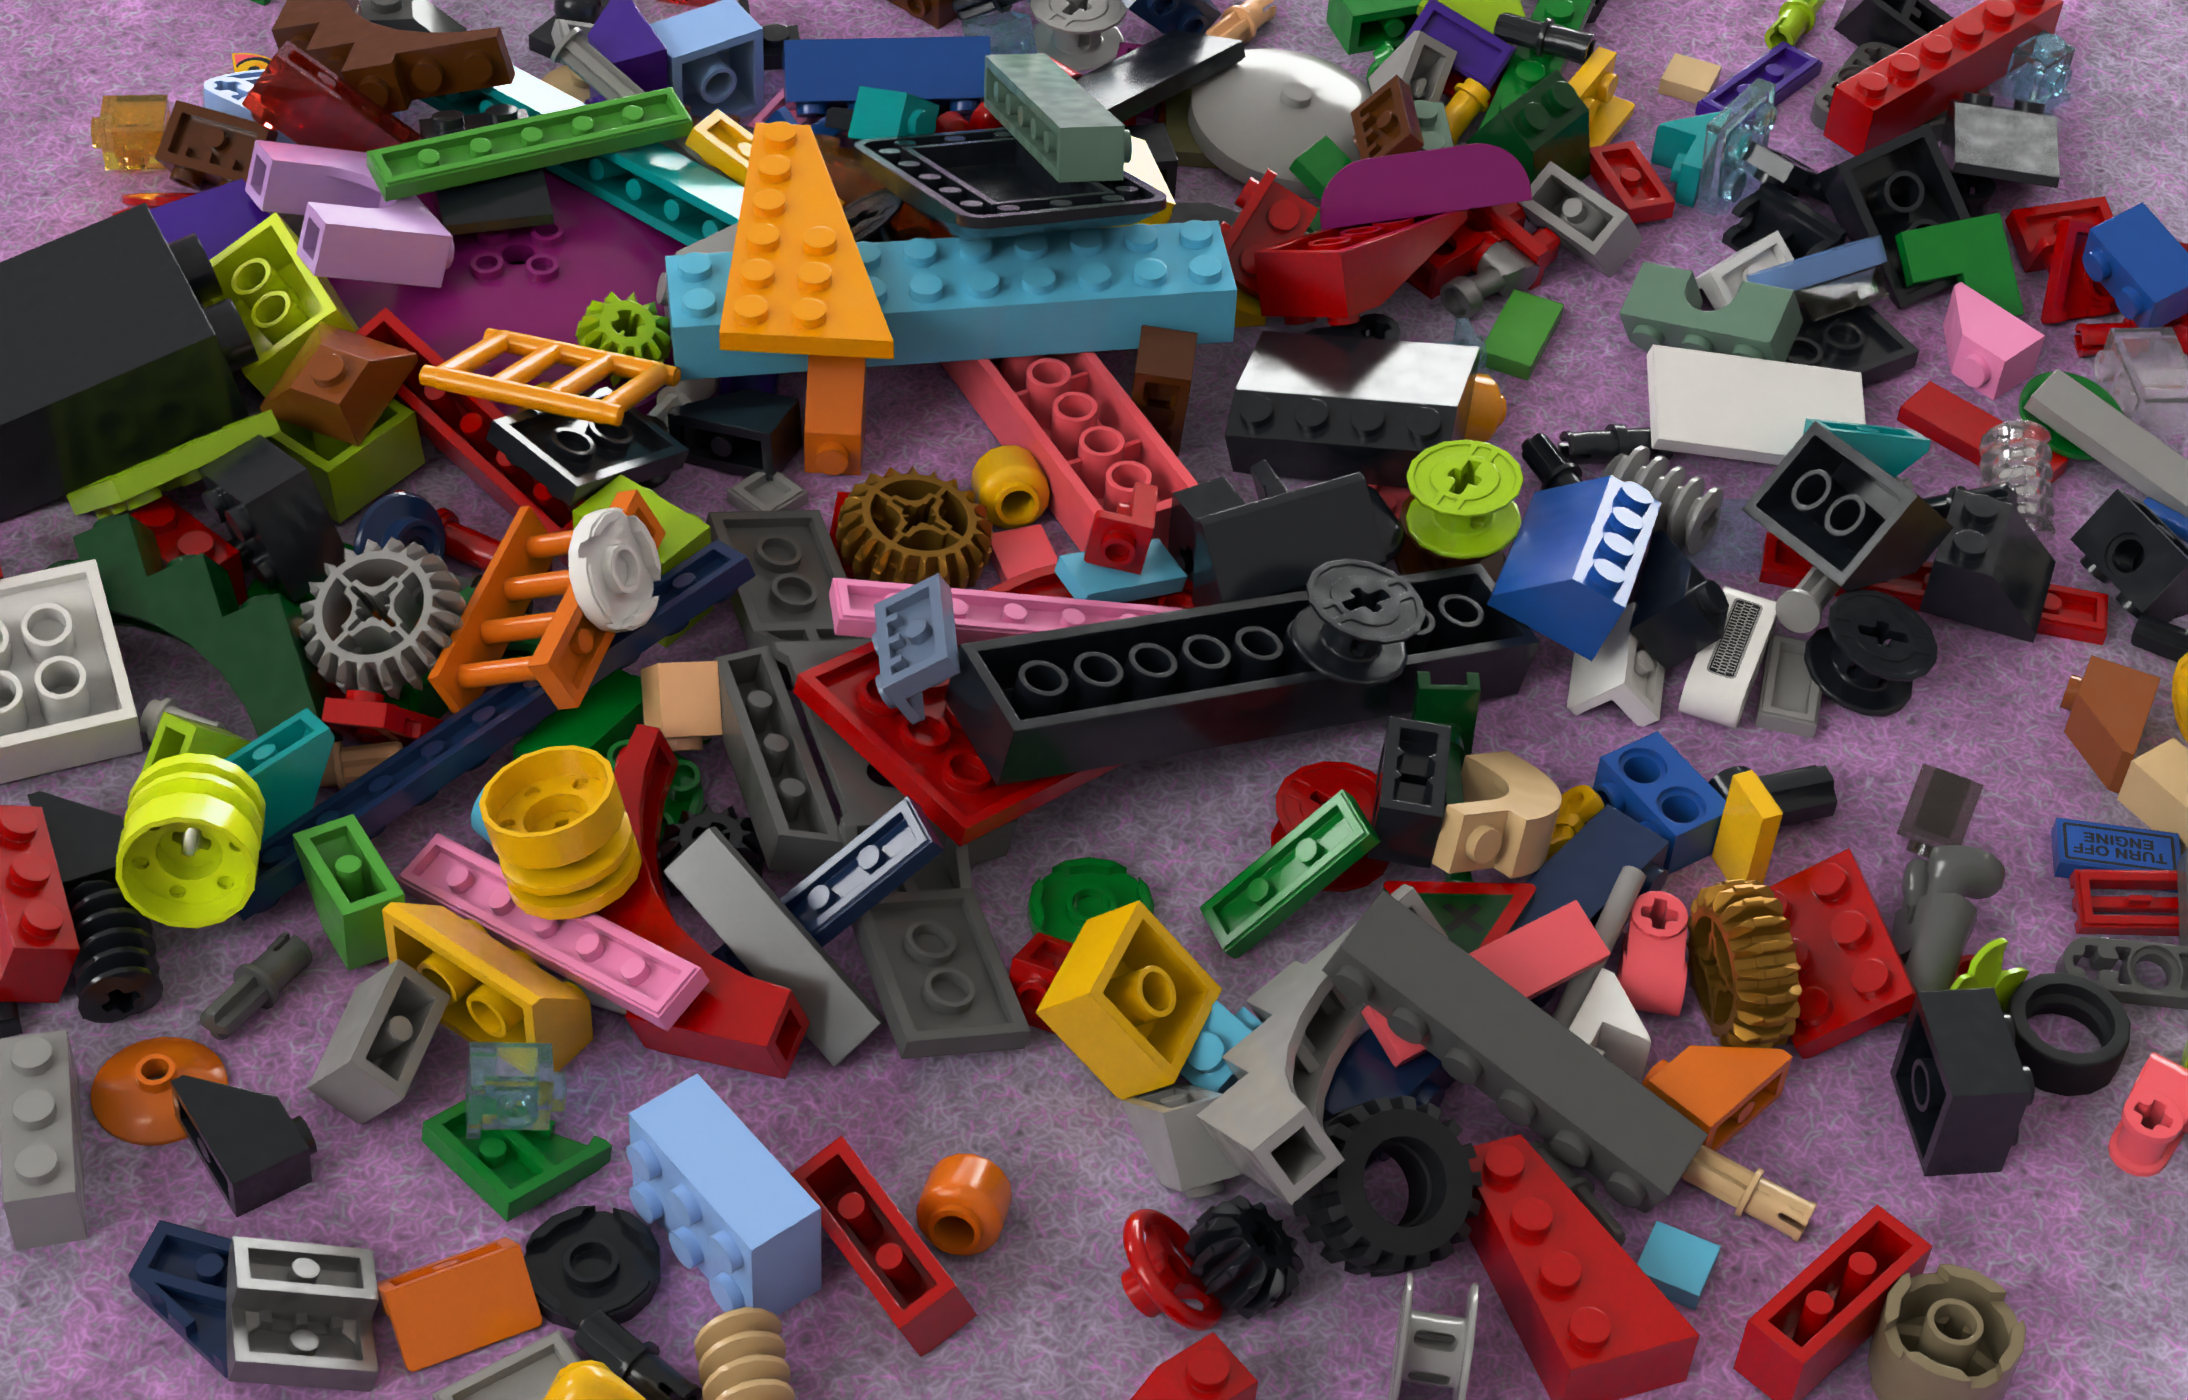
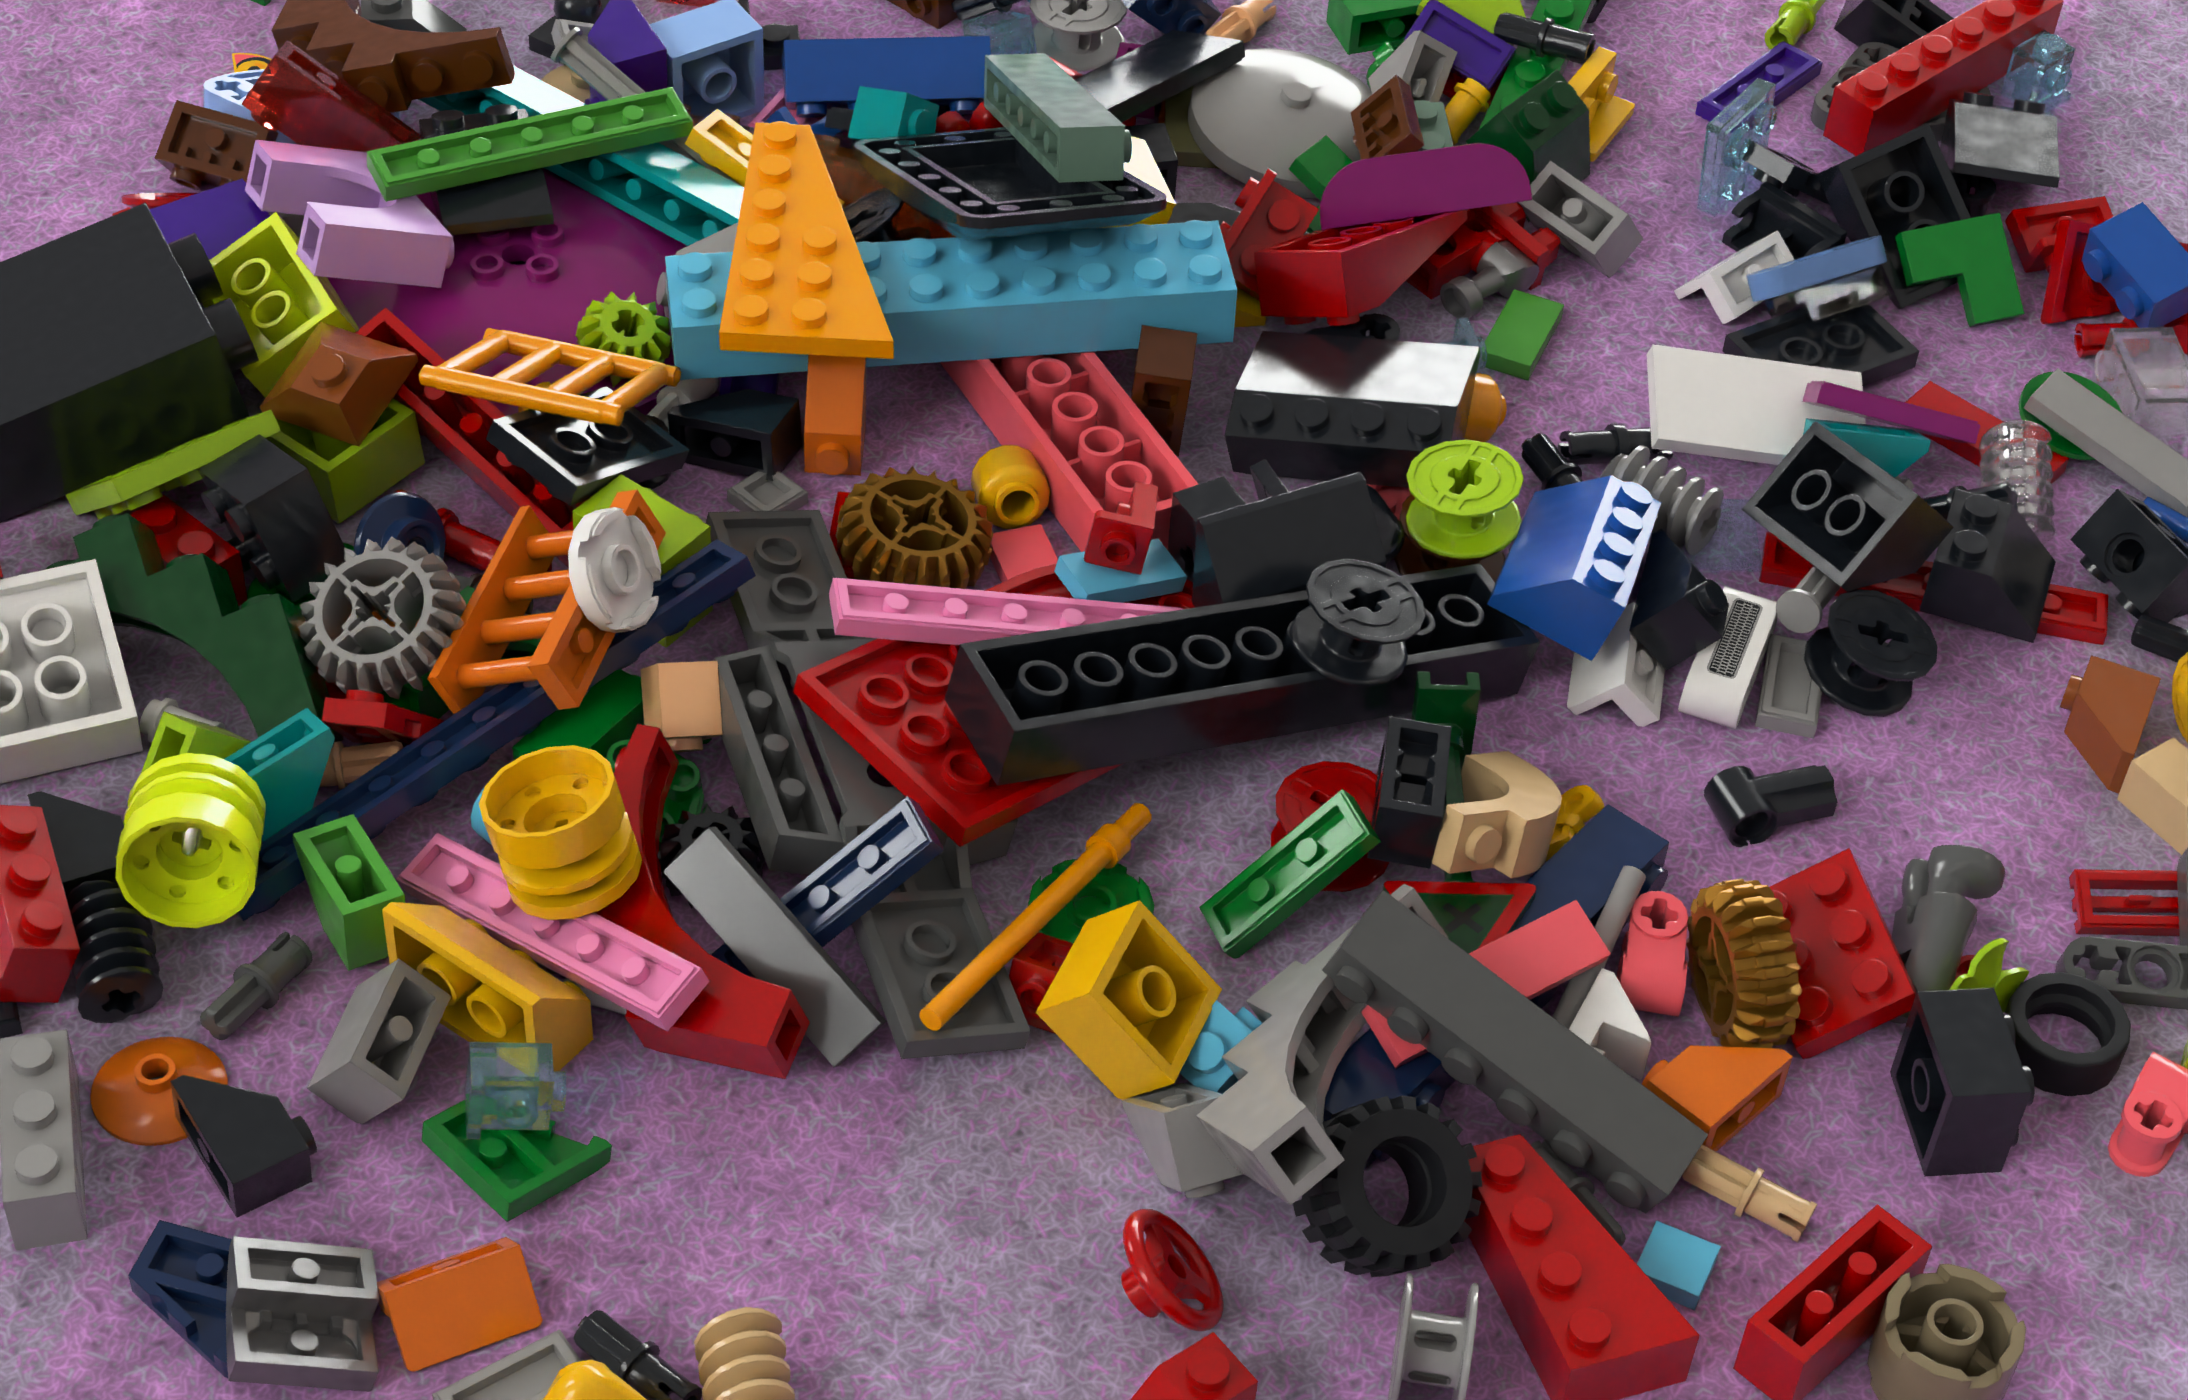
(130, 130): clear yellow brick -> none
(575, 1285): black tile -> none
(724, 1200): light blue brick -> none
(884, 1248): red brick -> none
(915, 644): sand blue bracket -> none
(964, 1204): orange head -> none
(1102, 851): none -> light orange bar
(1243, 1257): black gear -> none
(1630, 182): red plate -> none
(1663, 794): blue brick -> none
(1667, 312): sand green arch -> none
(1681, 148): teal slope -> none
(1689, 78): tan tile -> none
(1747, 829): yellow tile -> none
(1891, 412): none -> magenta tile
(1940, 810): clear smoke brick -> none
(1988, 344): bright pink slope -> none
(2111, 847): blue tile -> none

